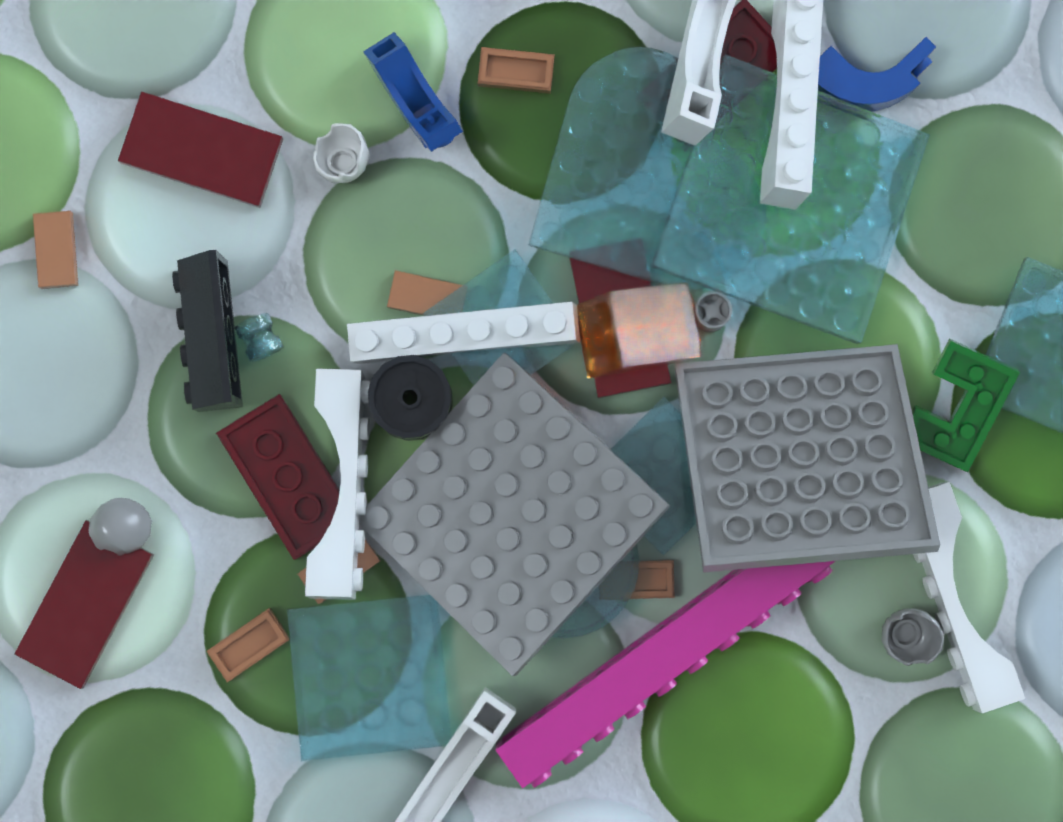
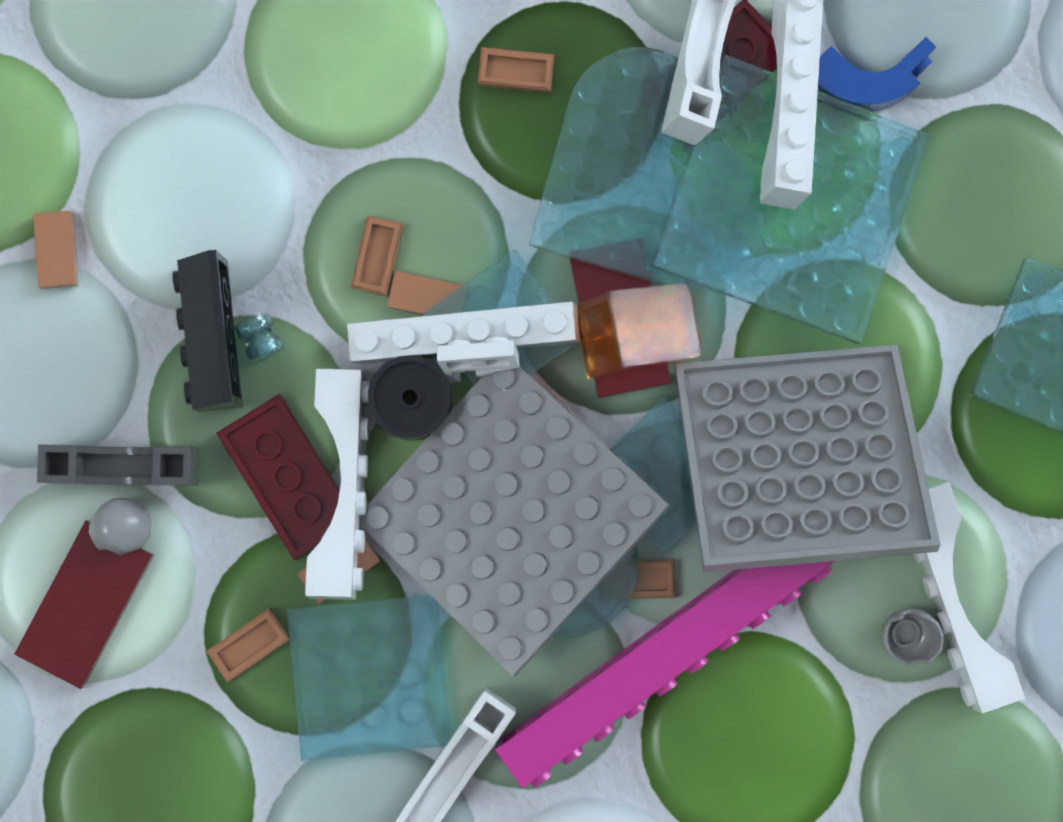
(118, 465): none -> dark grey arch
(200, 149): dark red tile -> none
(341, 154): white hair -> none
(377, 256): none -> nougat tile
(412, 93): blue arch -> none
(484, 358): none -> white wing
(715, 306): light grey wheel -> none
(986, 390): green plate -> none

